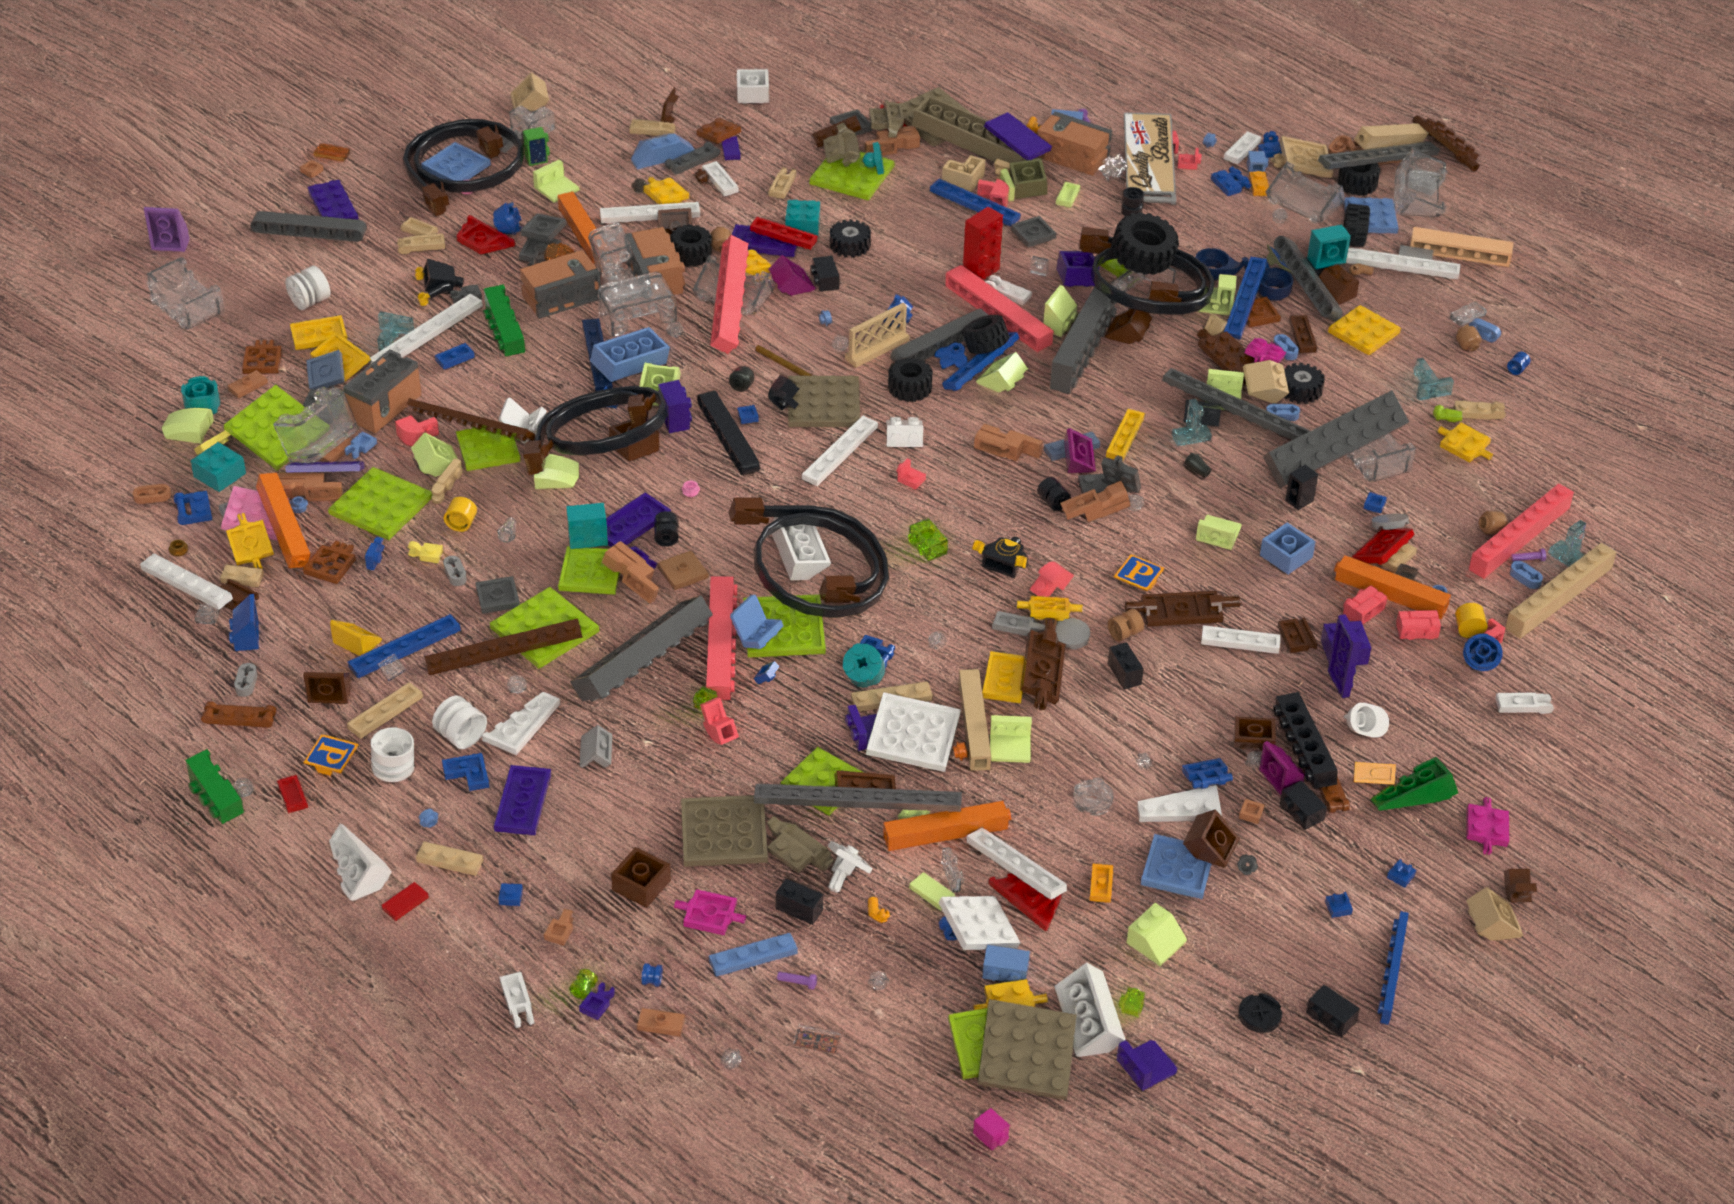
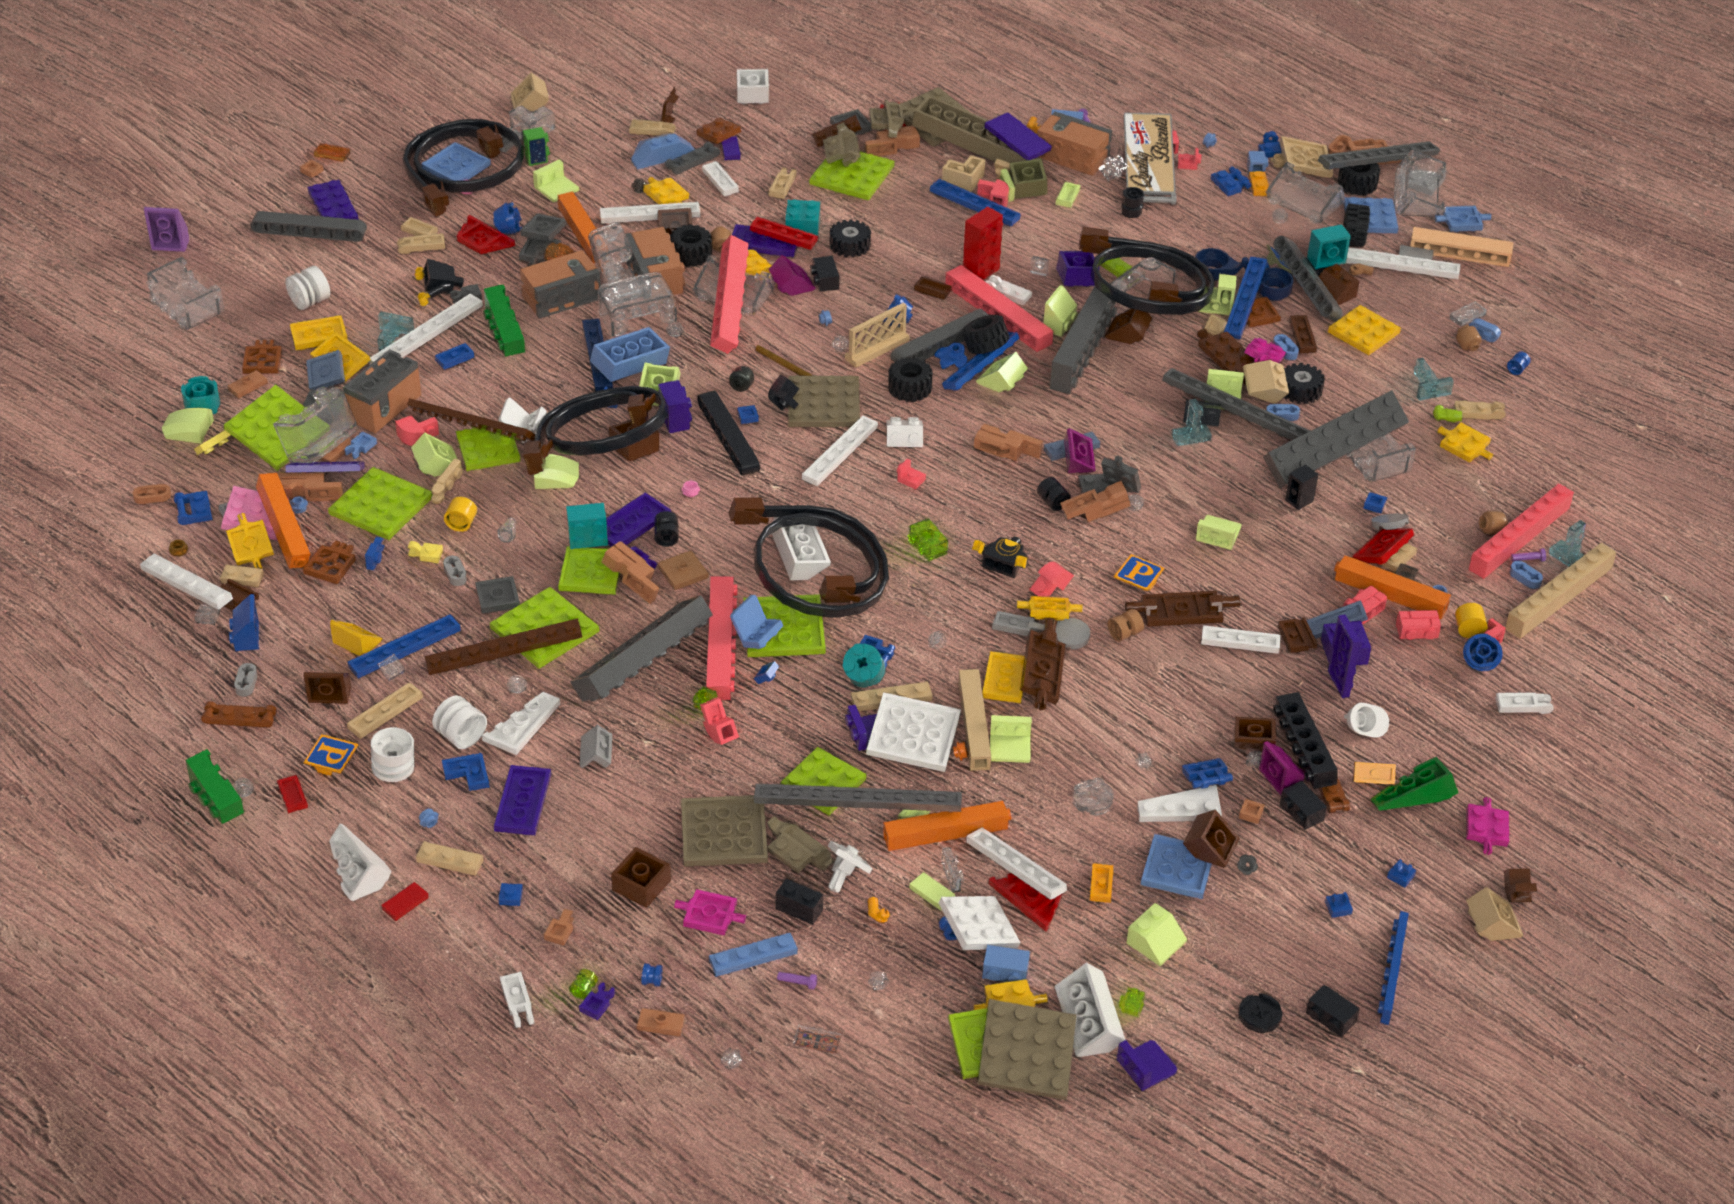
(218, 467): teal brick -> none
(701, 176): reddish brown plate -> none
(864, 780): reddish brown plate -> none
(874, 159): teal tile -> none
(933, 288): none -> reddish brown tile
(991, 1129): dark pink brick -> none
(1033, 231): dark grey plate -> none
(1125, 434): yellow plate -> none
(1125, 665): black brick -> none
(1140, 257): black tyre -> none
(1197, 465): pearl dark grey cone -> none
(1241, 147): white plate -> none
(1287, 548): medium blue brick -> none
(1353, 611): none -> sand blue plate
(1390, 135): tan brick -> none
(1463, 152): reddish brown plate -> none
(1463, 218): none -> medium blue plate

